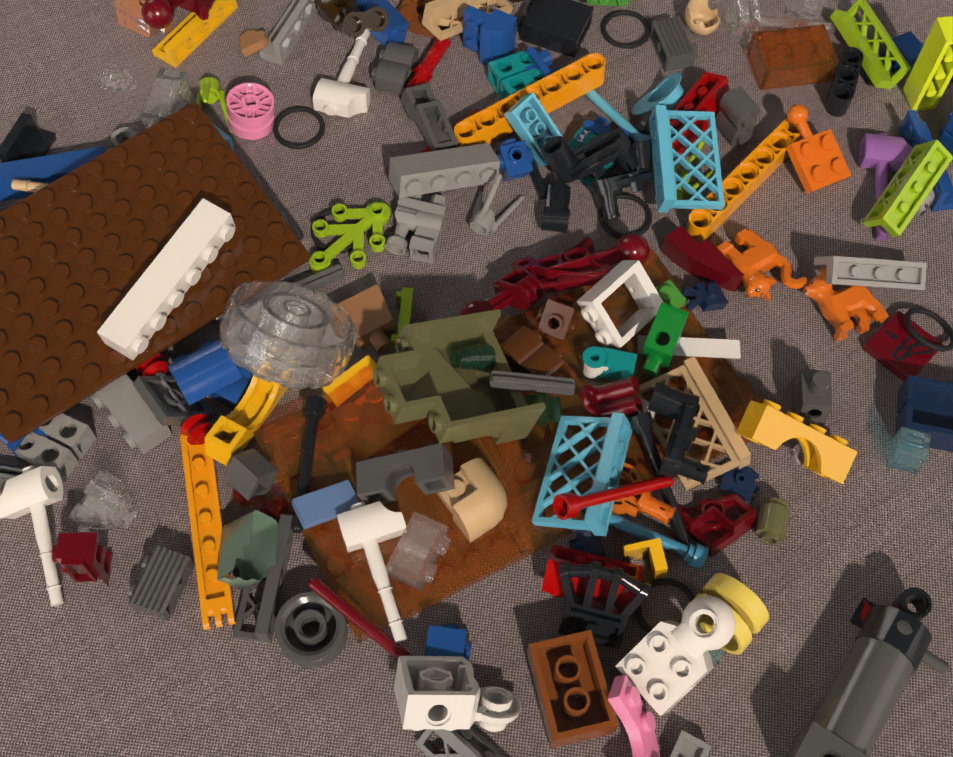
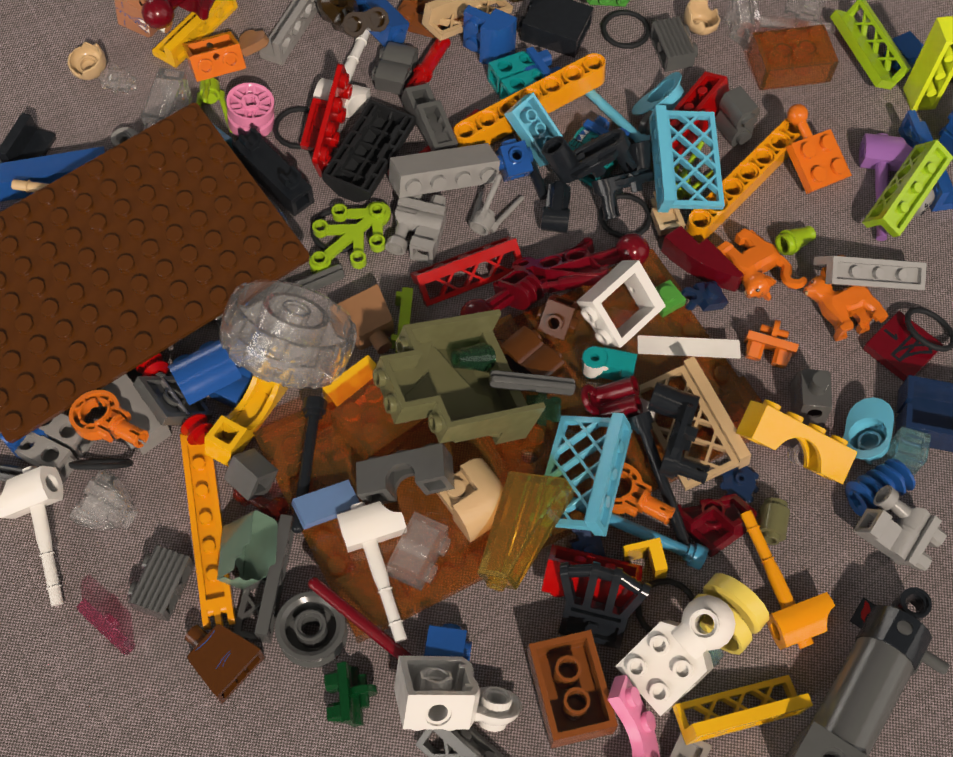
(82, 557): dark red window -> none
(87, 61): none -> tan hair
(101, 464): none -> black piece
(106, 625): none -> clear pink plate
(113, 422): none -> orange pin
(167, 279): white brick -> none
(220, 59): none -> orange window
(222, 658): none -> reddish brown torso
(273, 172): none -> black brick
(324, 120): none -> red bracket
(353, 694): none -> dark green hips
(367, 151): none -> black piece
(462, 261): none -> red fence
(521, 526): none -> clear yellow slope
(569, 505): red piece -> none
(663, 338): green torso -> none
(668, 221): none -> tan plate
(741, 716): none -> yellow fence
(782, 349): none -> orange hips
(792, 240): none -> lime cone
(794, 621): none -> light orange piece
(844, 82): black beam -> none
(862, 491): none -> blue piece
(869, 429): none -> medium azure piece
(907, 537): none -> light grey hips

